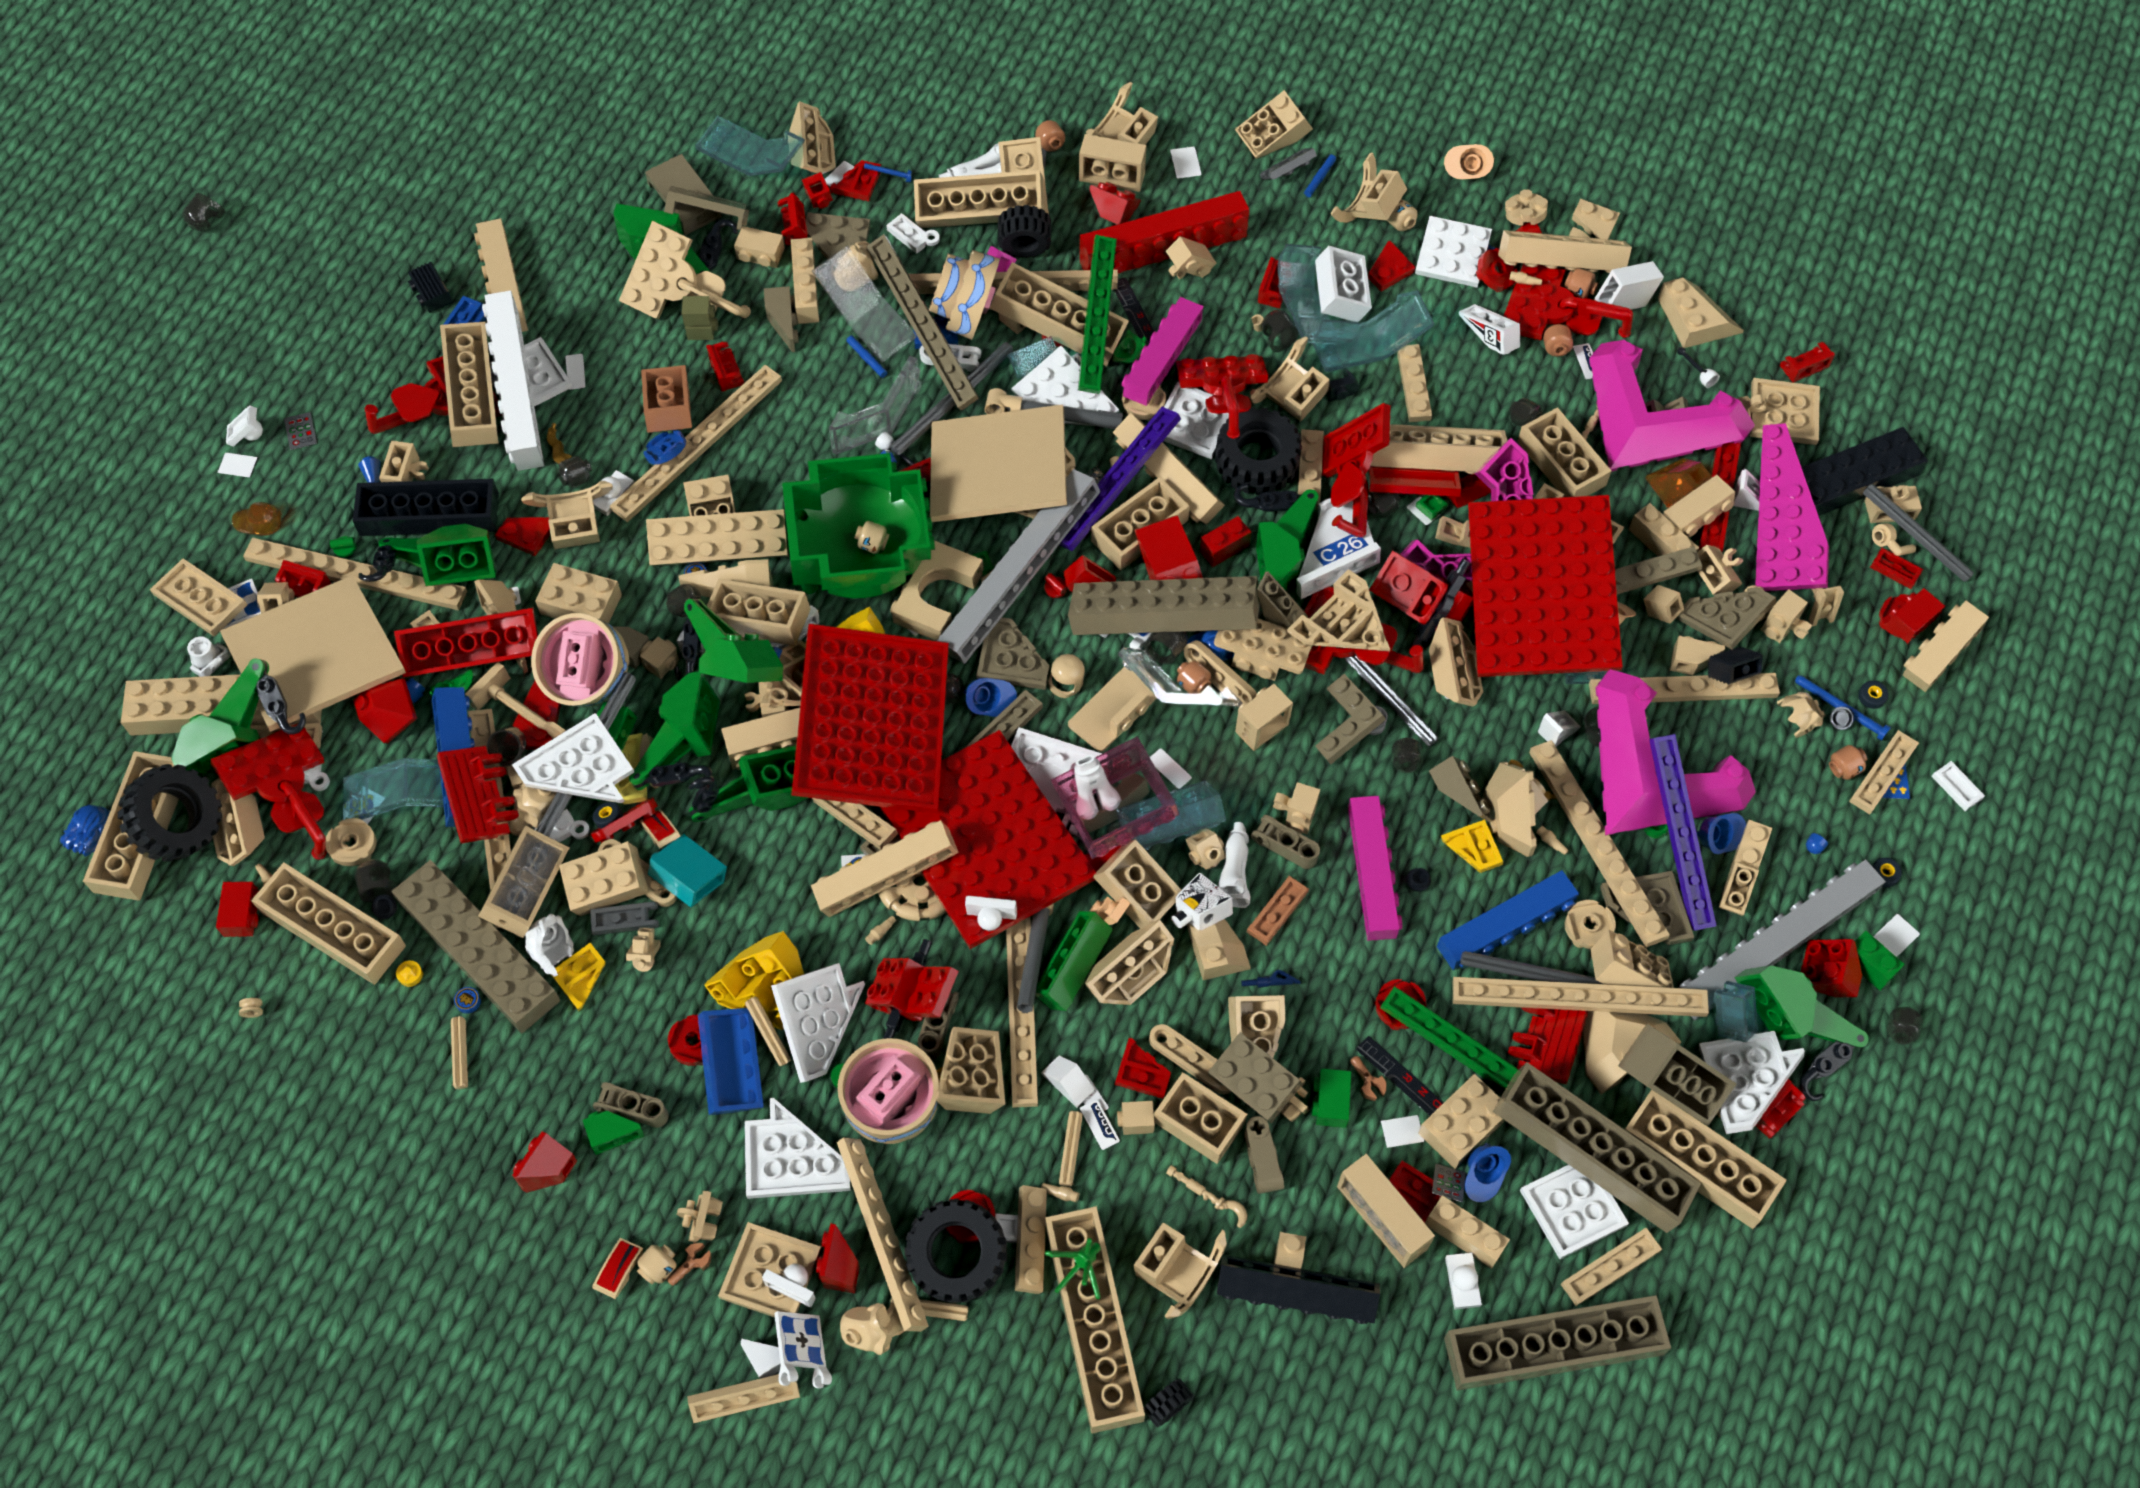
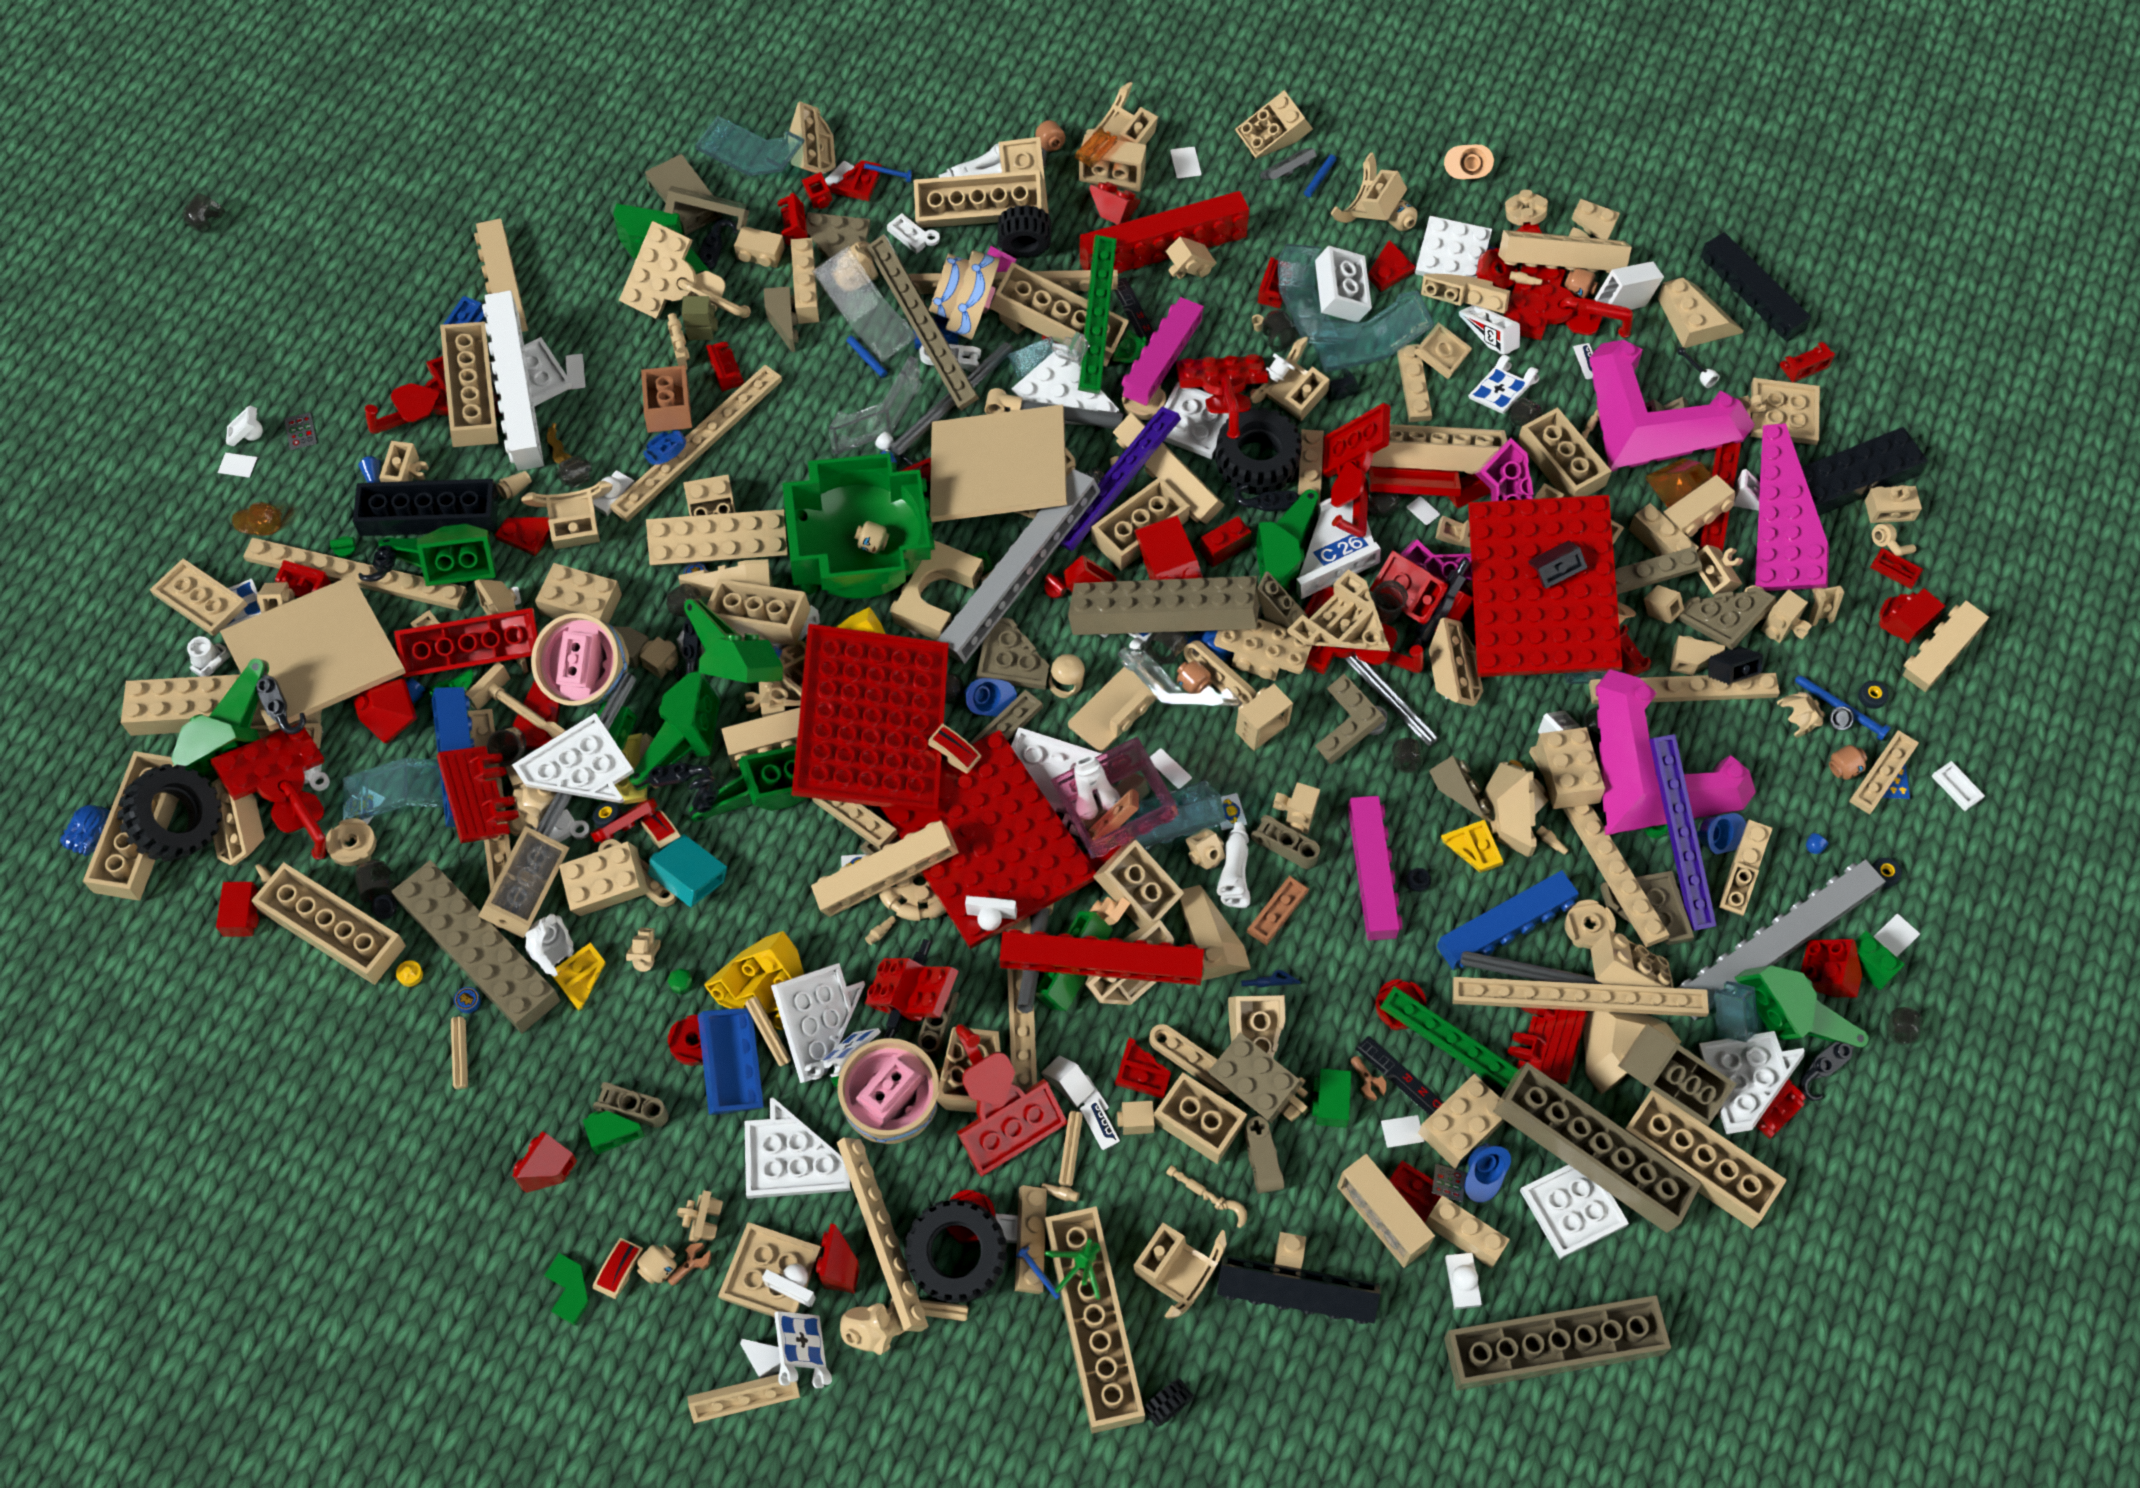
(250, 1007): tan bush -> none
(430, 287): black brick -> none
(512, 485): none -> tan cone
(575, 1297): none -> green tile
(622, 918): dark grey hinge -> none
(678, 340): none -> tan plate
(680, 981): none -> green tile
(842, 1052): none -> white flag
(956, 748): none -> slope
(1007, 1116): none -> red plate
(1023, 1252): none -> blue piece
(1072, 348): none -> clear panel
(1093, 145): none -> clear orange tile
(1101, 957): none -> red brick
(1116, 815): none -> nougat tile
(1201, 904): white torso -> none
(1232, 810): none -> sticker
(1279, 368): none -> white brick
(1386, 604): none -> clear smoke helmet
(1431, 506): green tile -> none
(1443, 350): none -> tan plate
(1465, 289): none -> tan slope
(1502, 389): none -> white flag
(1558, 340): nougat head -> none
(1558, 563): none -> black panel
(1570, 768): none -> tan brick
(1611, 1266): tan plate -> none
(1632, 660): none -> red hinge
(1755, 286): none -> black brick
(1918, 532): dark grey axle -> none

